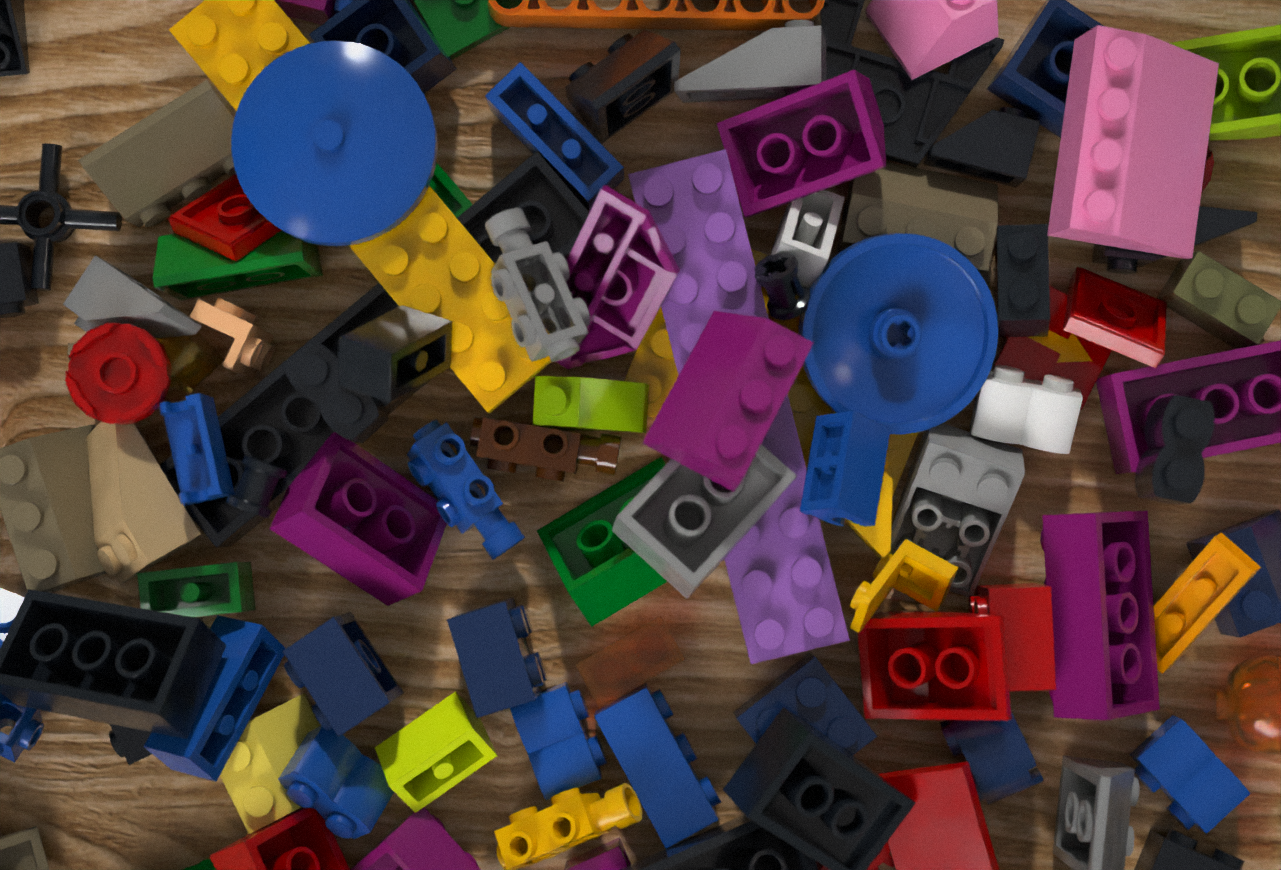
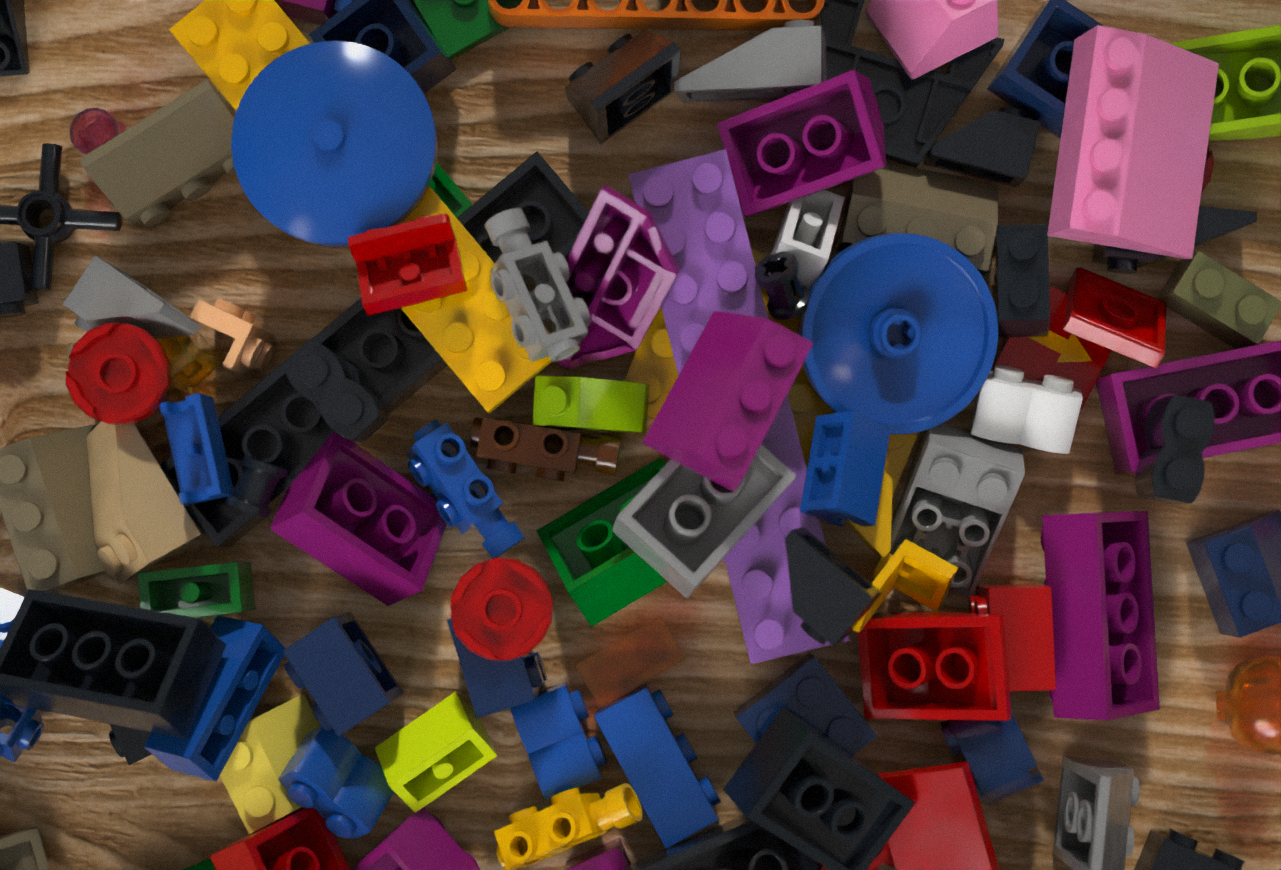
(91, 129): none -> clear pink wheel
(194, 271): green slope -> none
(224, 221): red tile -> none
(394, 353): black brick -> none
(407, 263): none -> red bracket
(501, 609): none -> red tile
(555, 133): blue brick -> none
(825, 589): none -> black slope
(1188, 774): blue brick -> none
(1199, 597): light orange plate -> none

